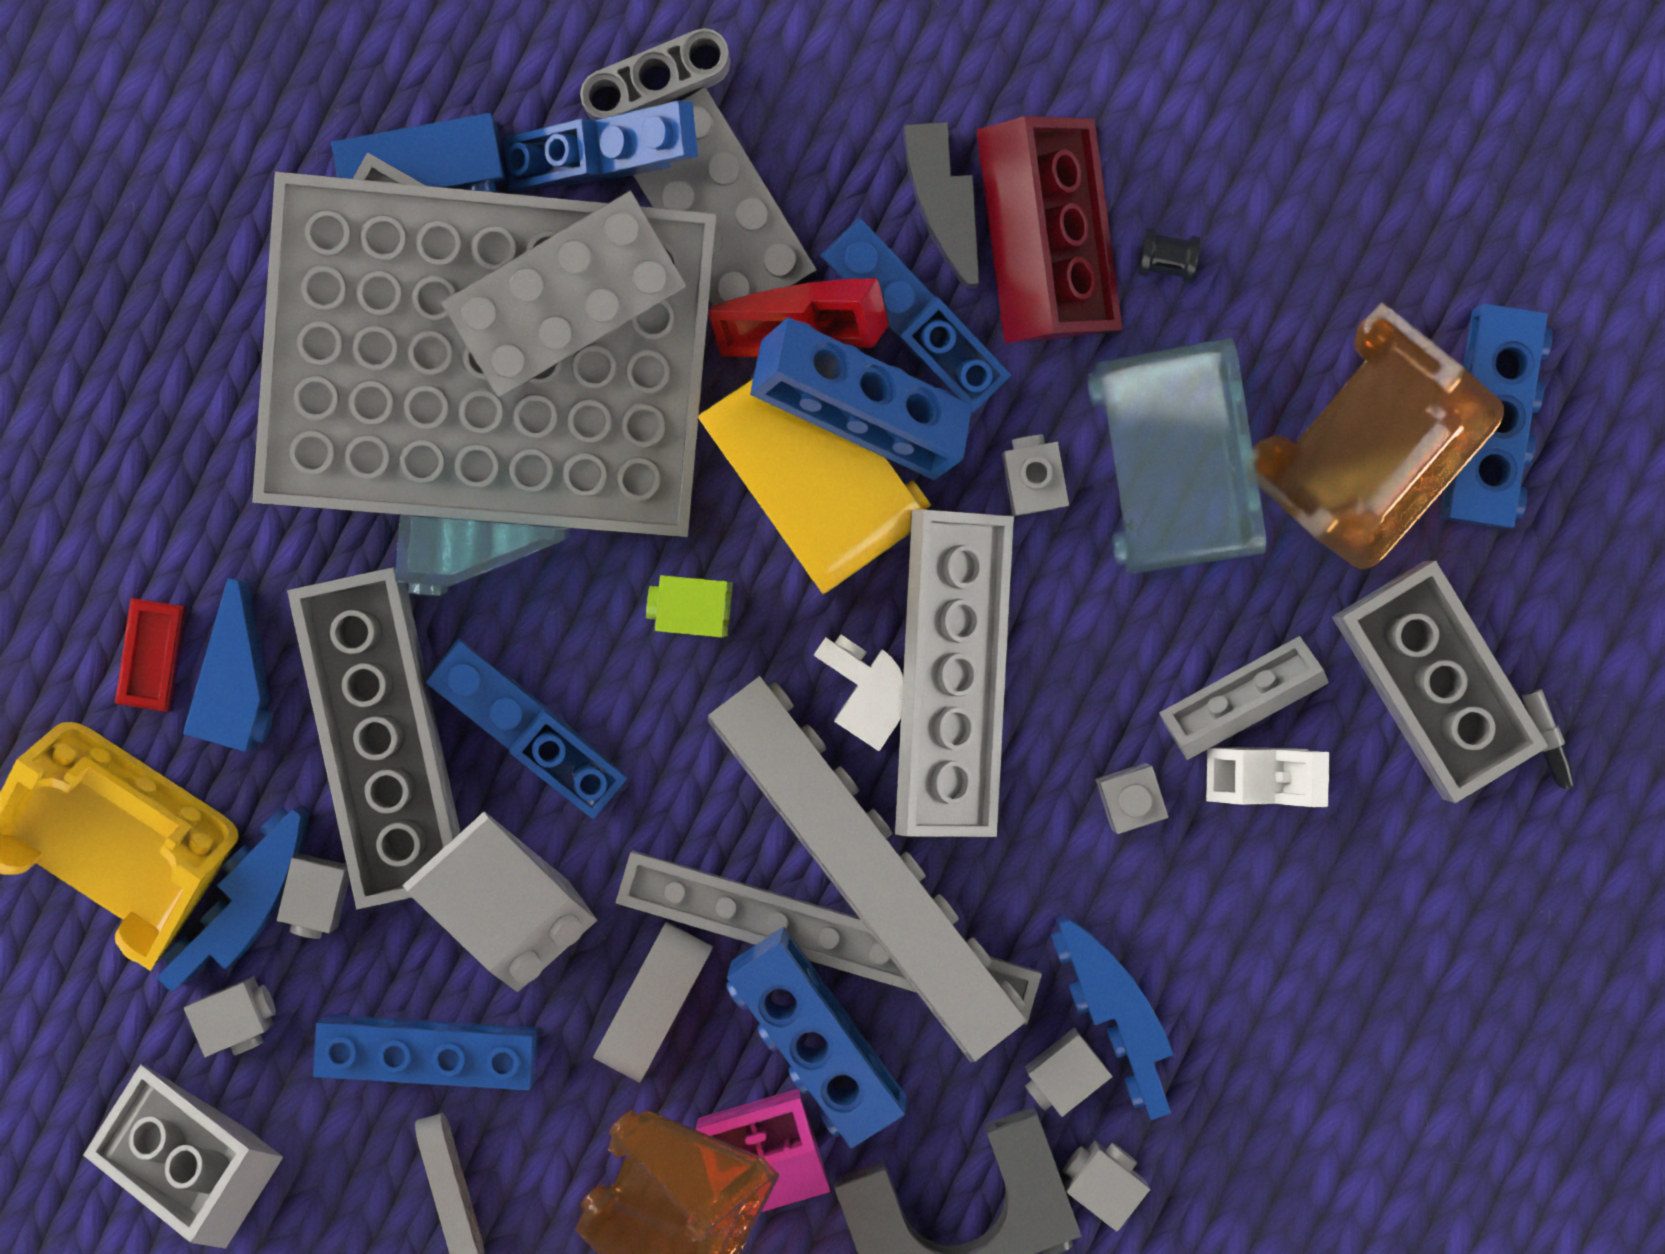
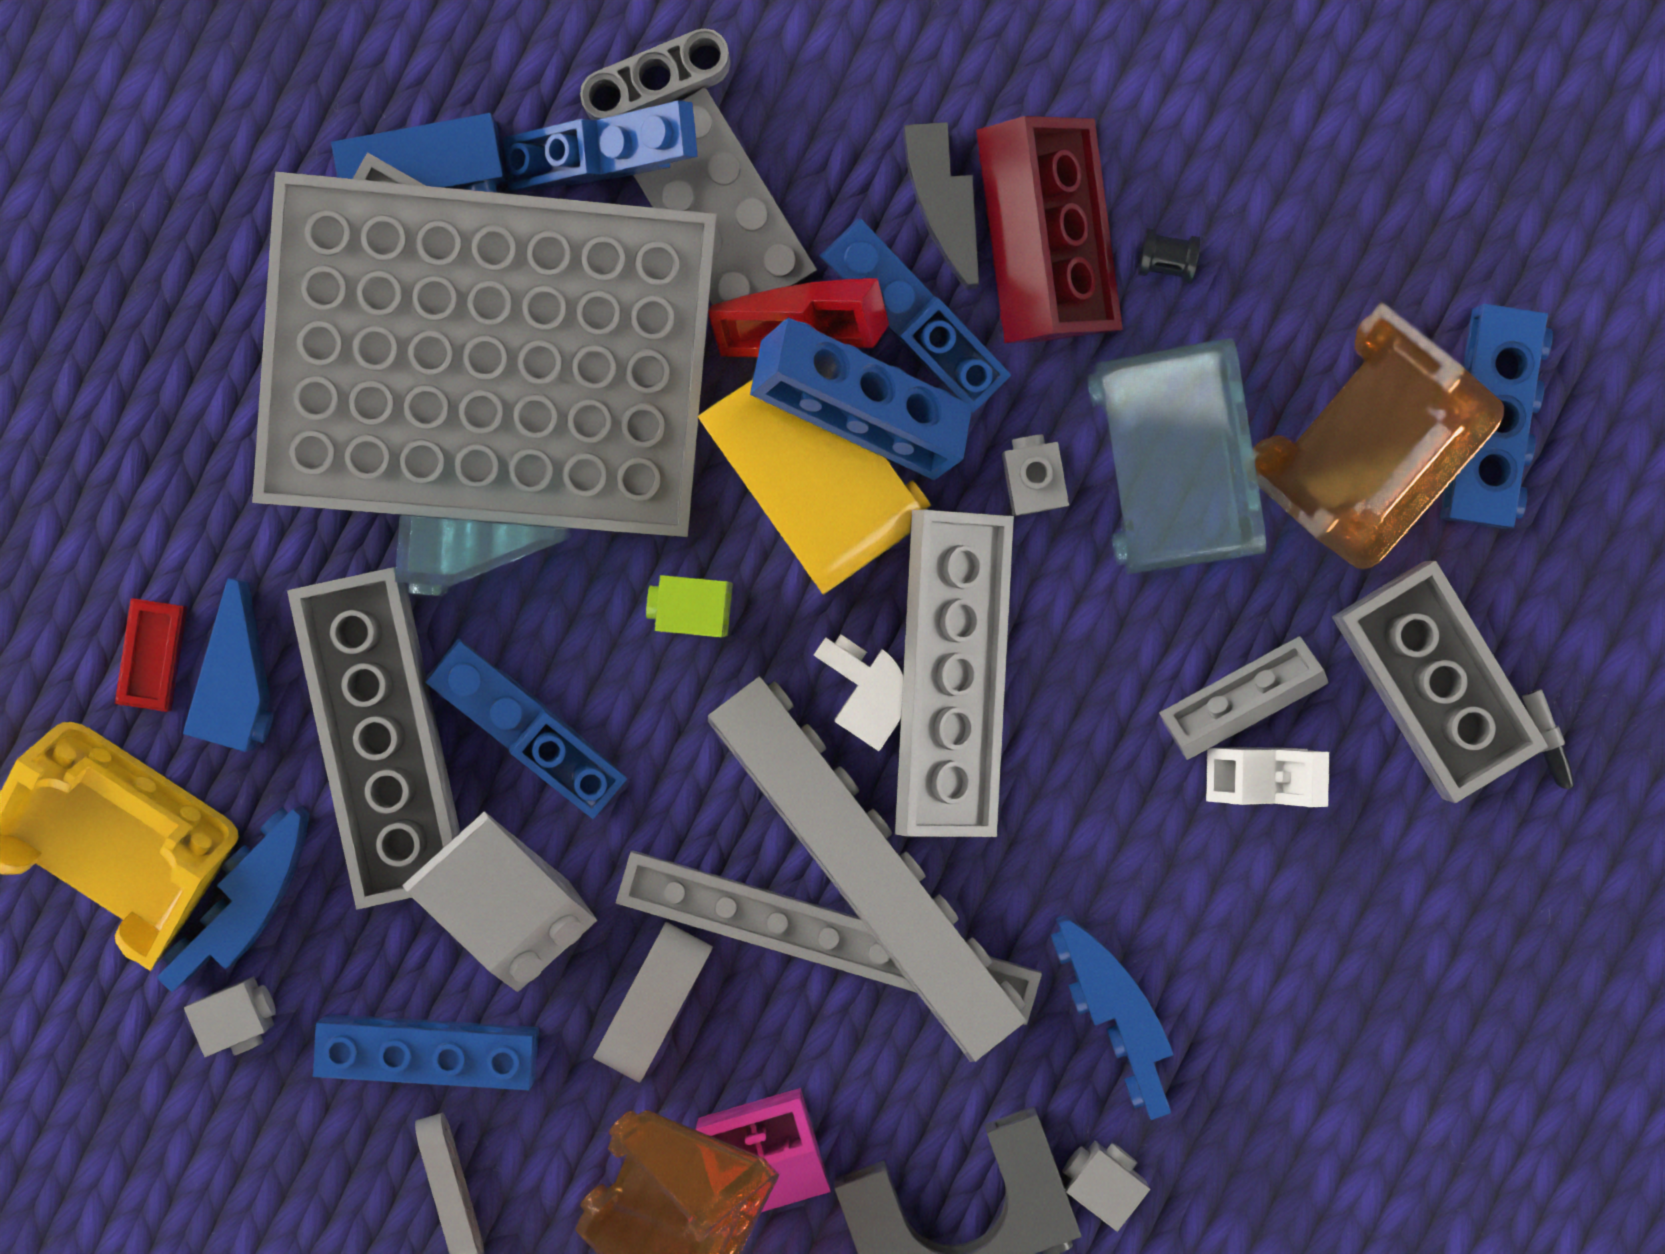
(182, 1158): light grey slope -> none
(313, 895): light grey brick -> none
(563, 294): light grey plate -> none
(781, 964): blue brick -> none
(1066, 1073): light grey brick -> none
(1131, 798): light grey brick -> none

